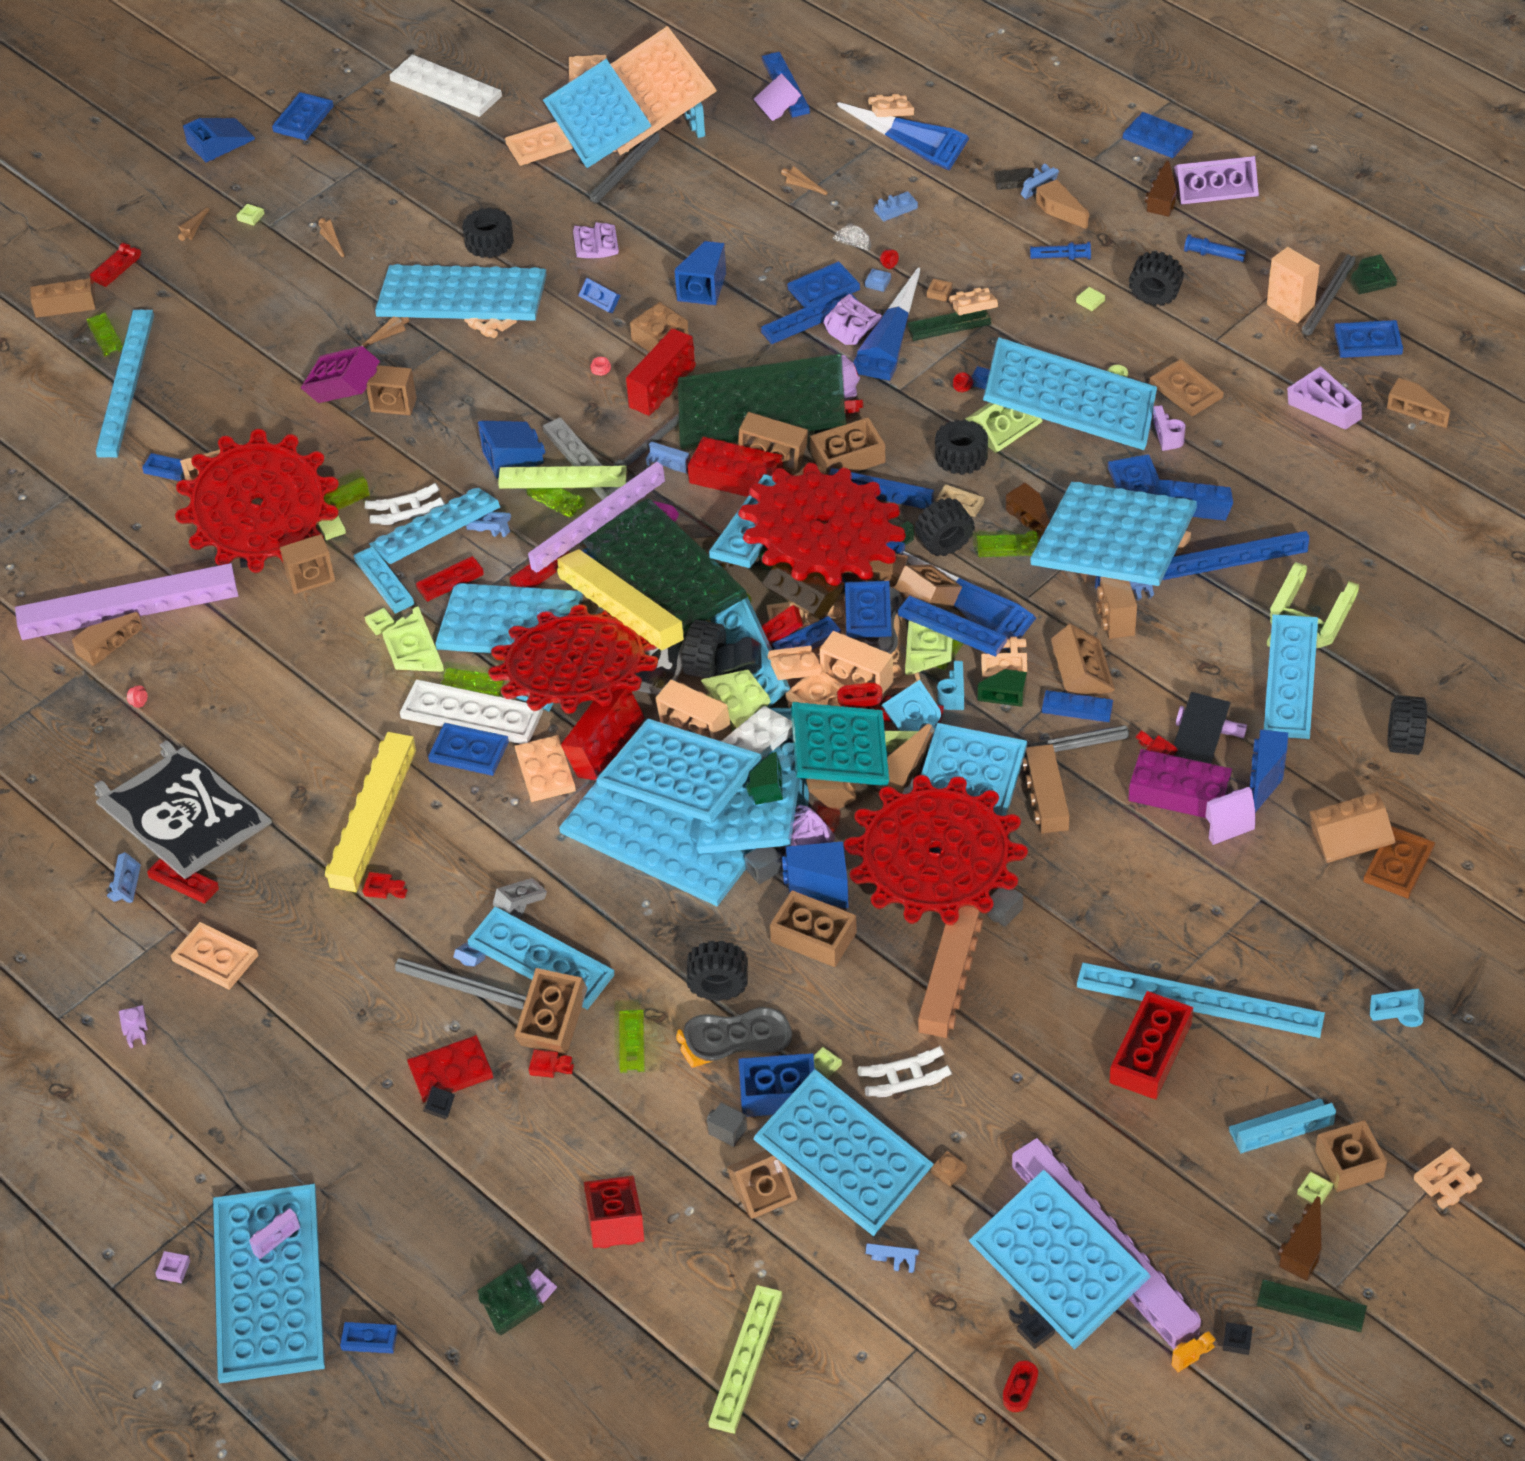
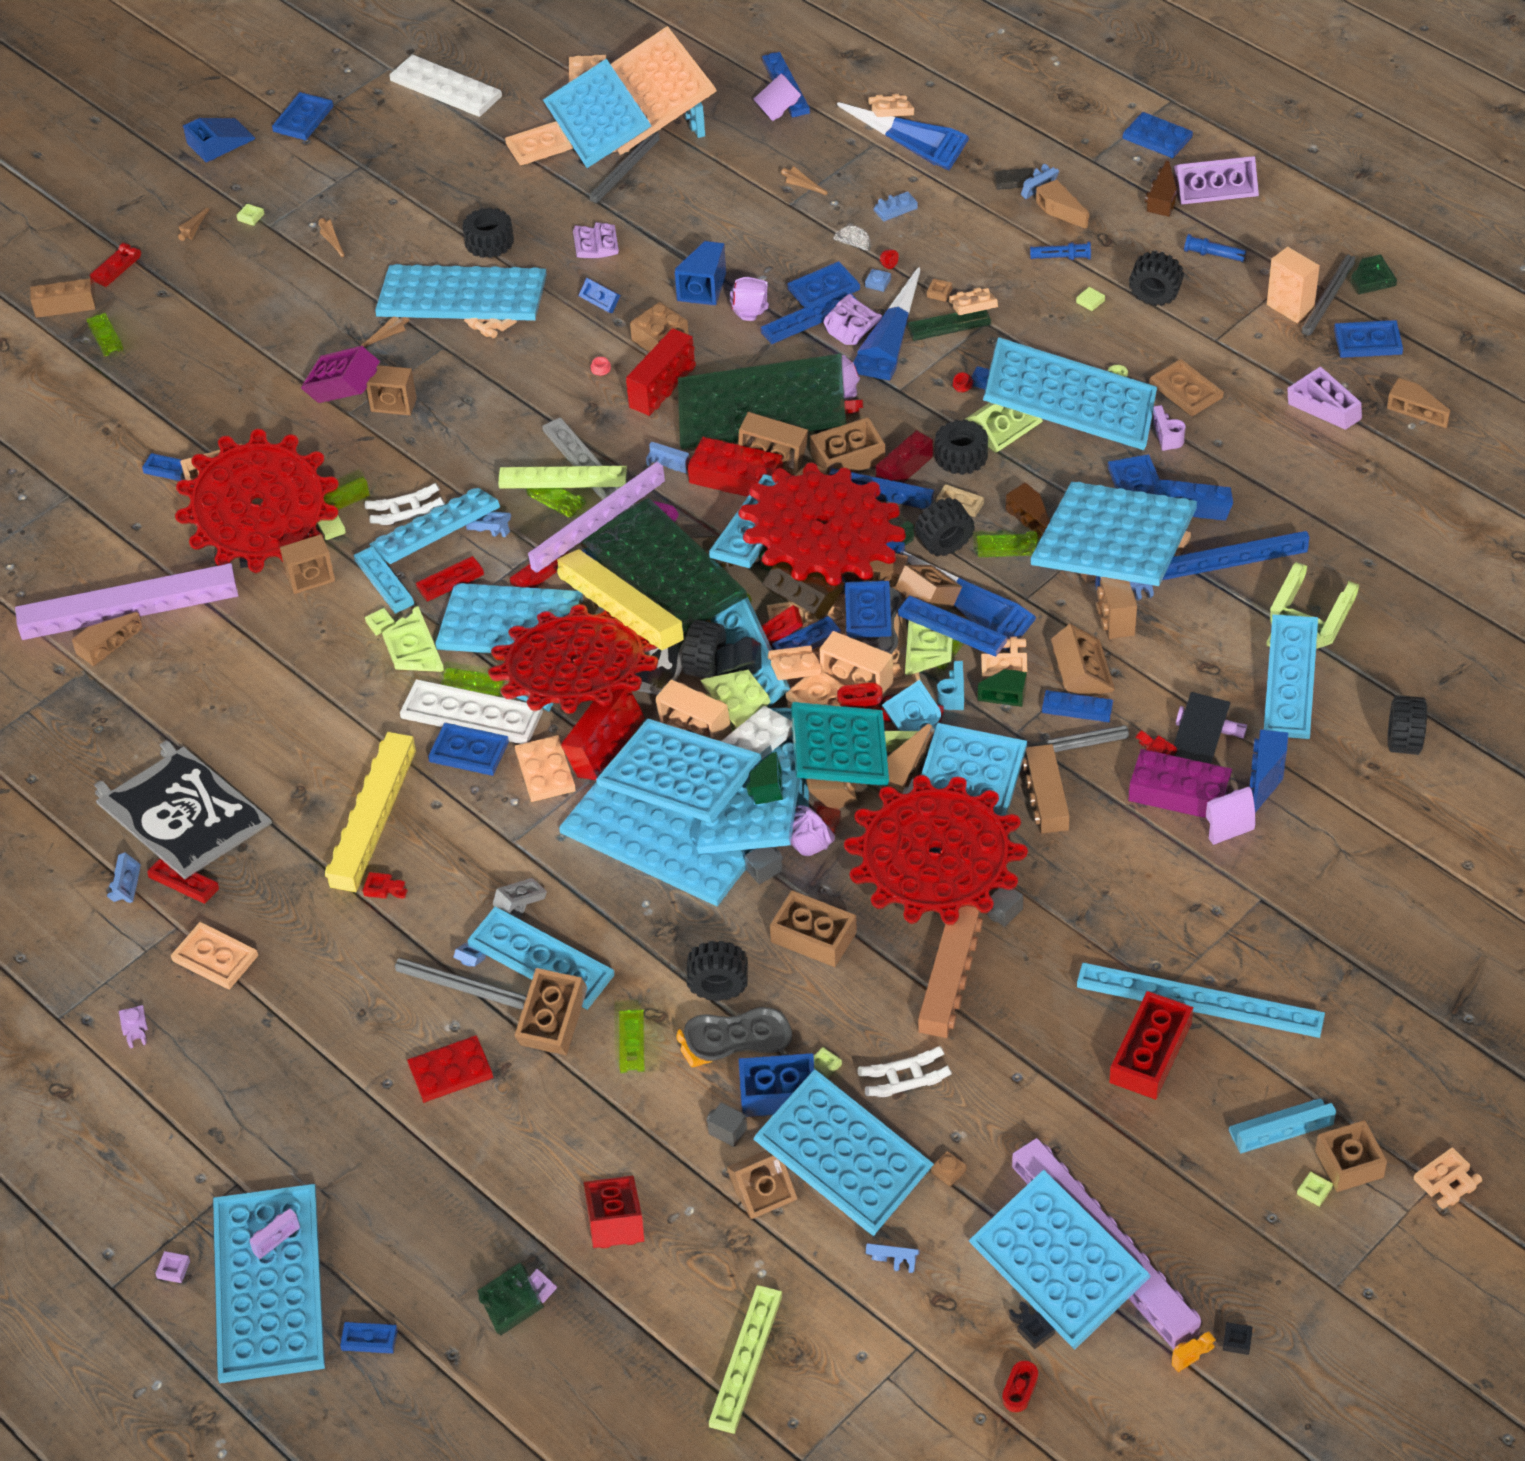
(125, 384): medium azure plate -> none
(137, 696): coral plate -> none
(438, 1102): black plate -> none
(510, 445): blue slope -> none
(548, 1062): red plate -> none
(645, 446): dark grey bar -> none
(749, 298): none -> lavender piece
(817, 872): blue slope -> none
(906, 458): none -> dark red brick
(1304, 1248): reddish brown slope -> none
(1311, 1306): clear green tile -> none
(1352, 827): medium nougat slope -> none
(1399, 864): dark orange plate -> none
(1404, 1005): medium azure plate -> none

